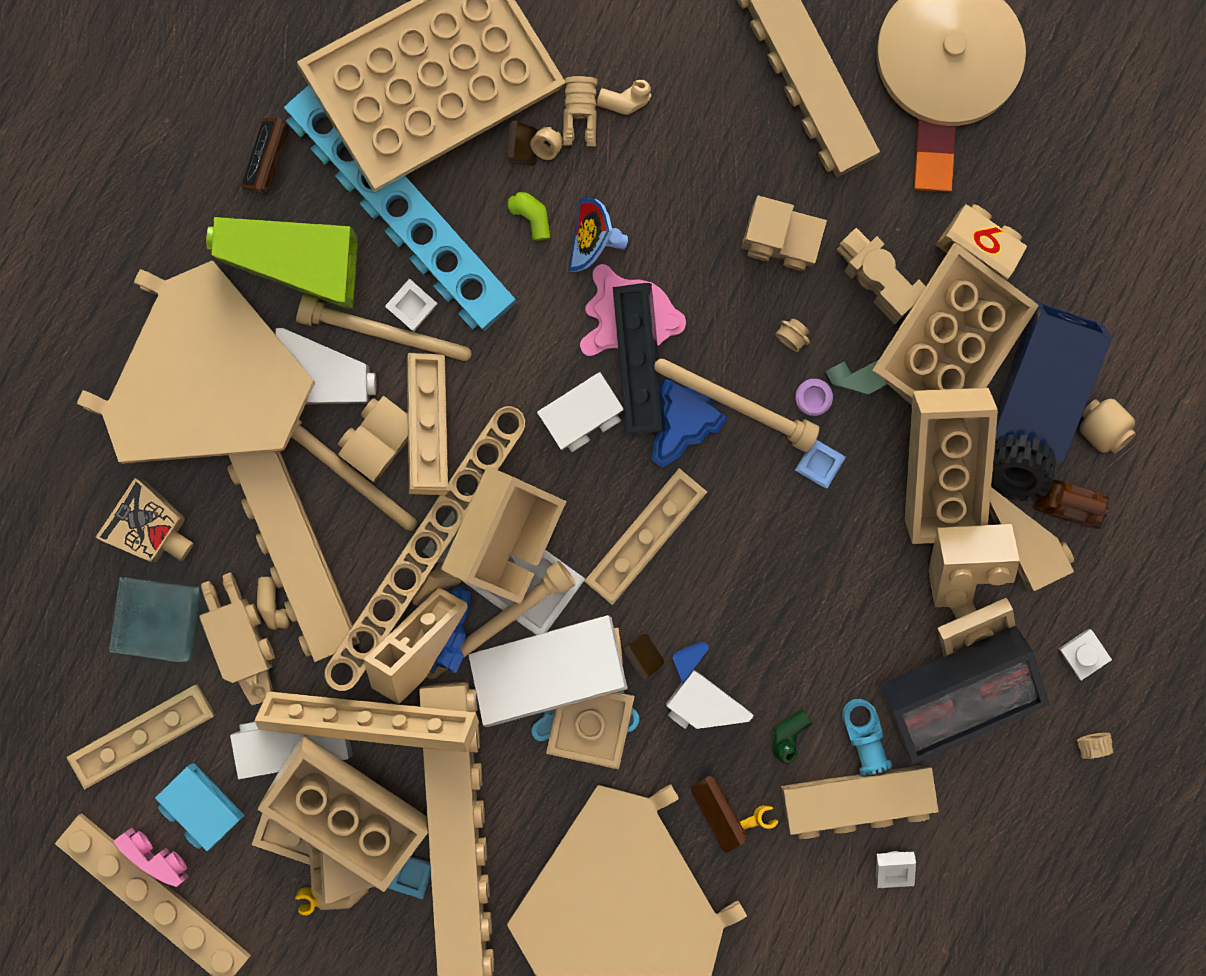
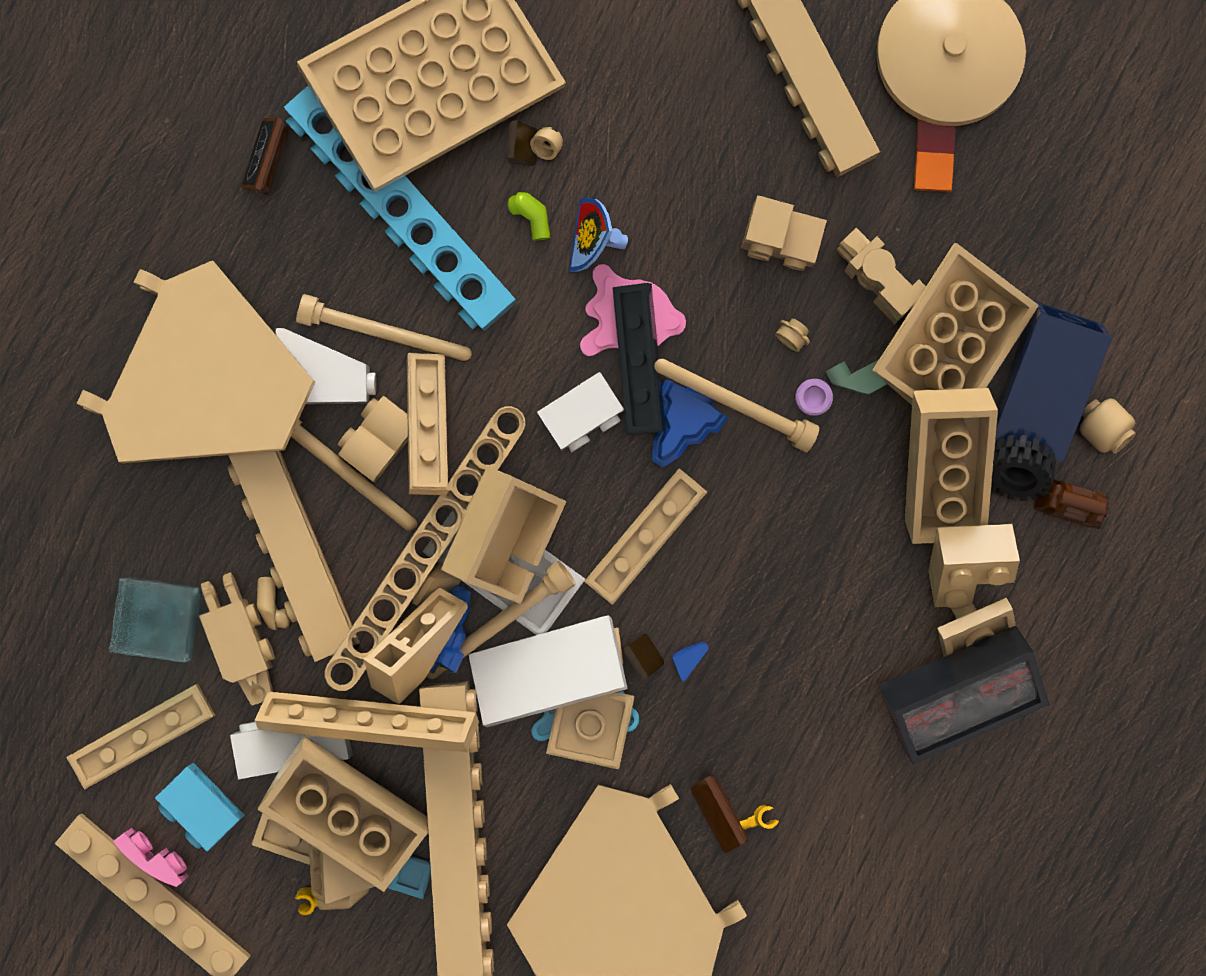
(145, 524): tan torso -> none
(295, 255): lime slope -> none
(411, 305): white plate -> none
(580, 104): tan hinge -> none
(627, 101): tan arm -> none
(704, 705): white slope -> none
(786, 737): dark green arm -> none
(820, 464): light blue tile -> none
(859, 800): tan brick -> none
(867, 739): medium azure connector -> none
(895, 869): white plate -> none
(986, 241): tan slope -> none
(1039, 551): tan slope -> none
(1084, 654): white plate -> none
(1095, 745): tan axle -> none

